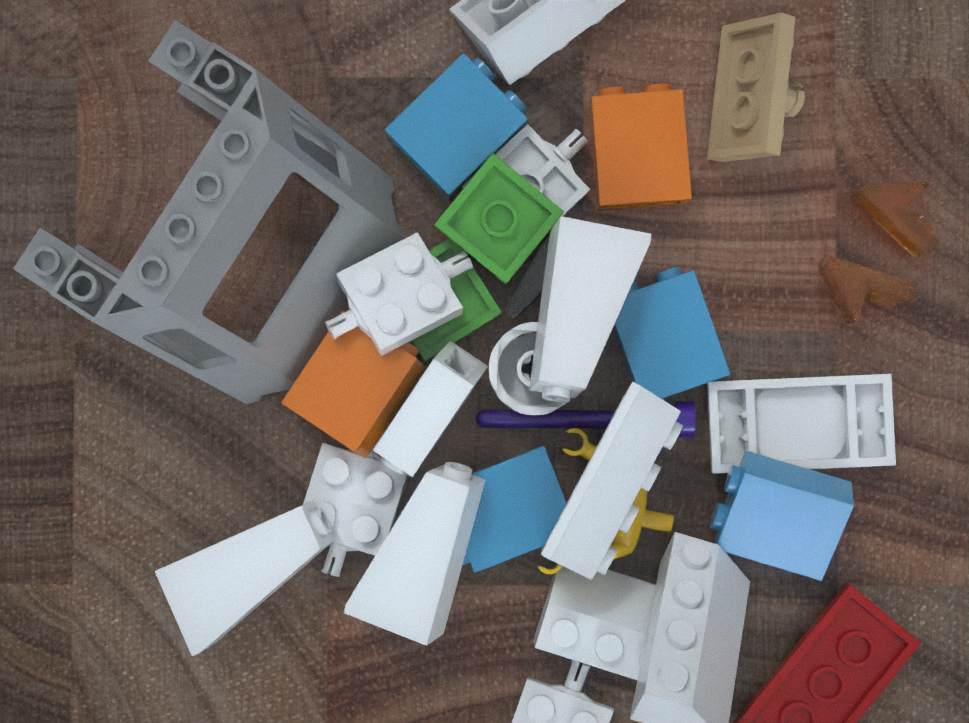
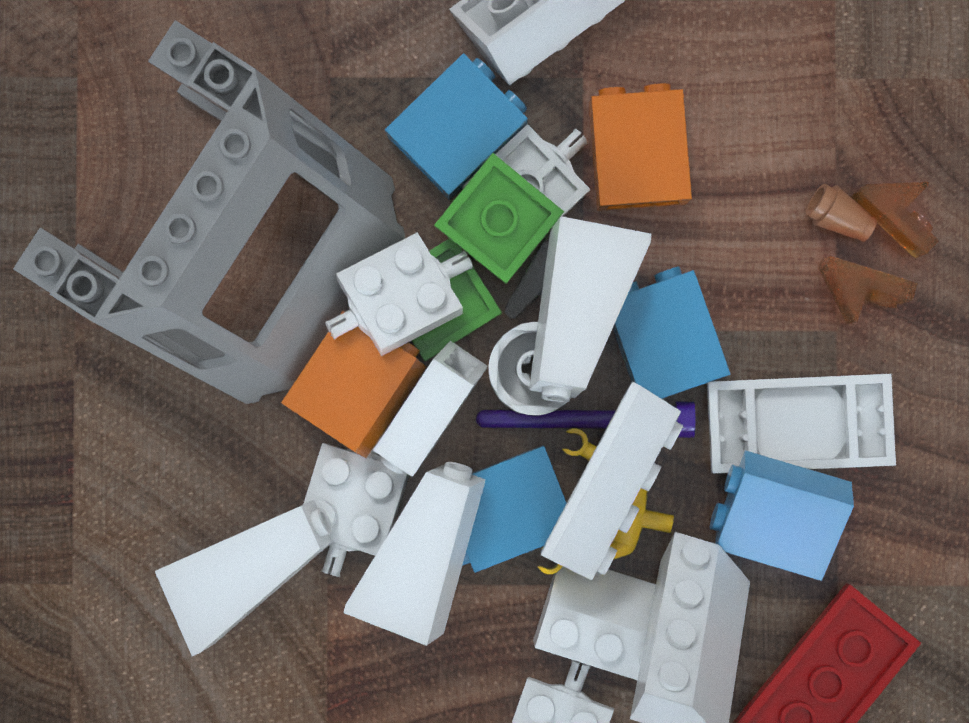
(753, 89): tan plate -> none
(838, 212): none -> nougat cone

